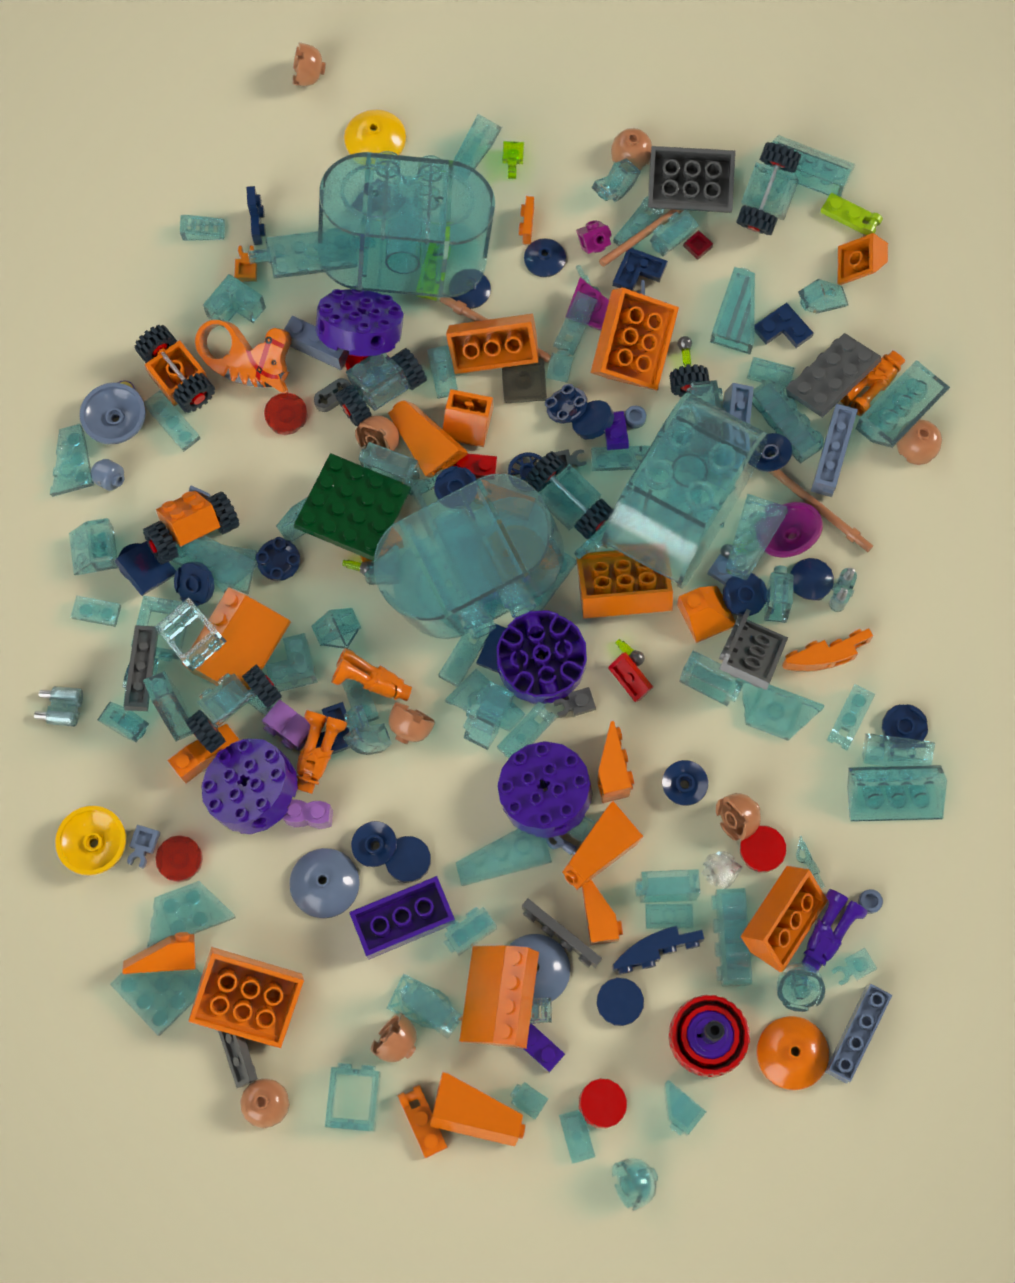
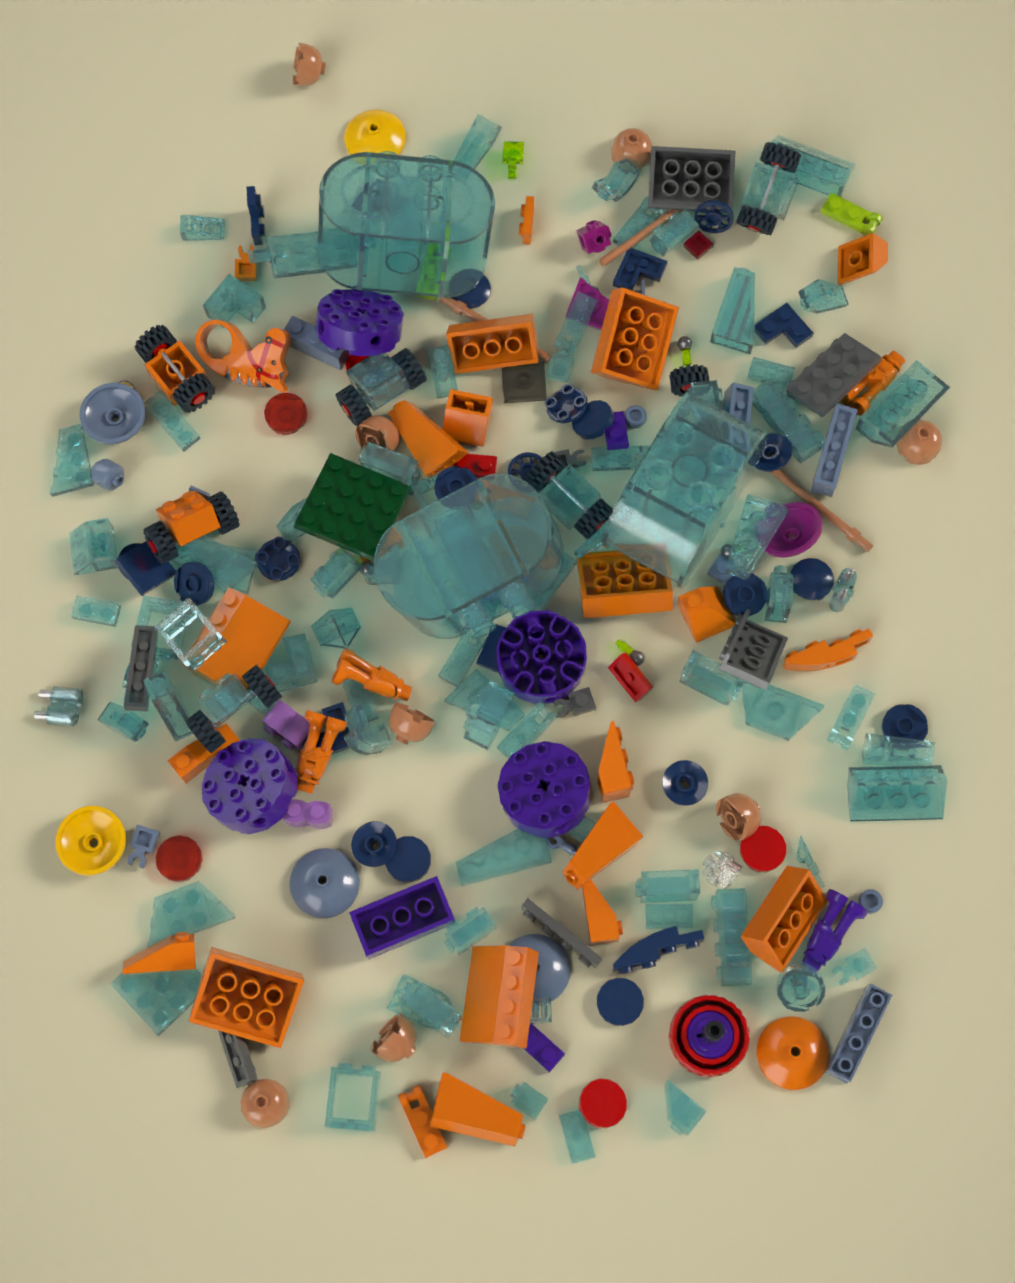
(328, 393): dark grey beam -> none
(335, 573): none -> clear light blue brick
(545, 265): dark blue dish -> none
(636, 1182): clear light blue cylinder -> none
(714, 216): none -> dark blue wheel

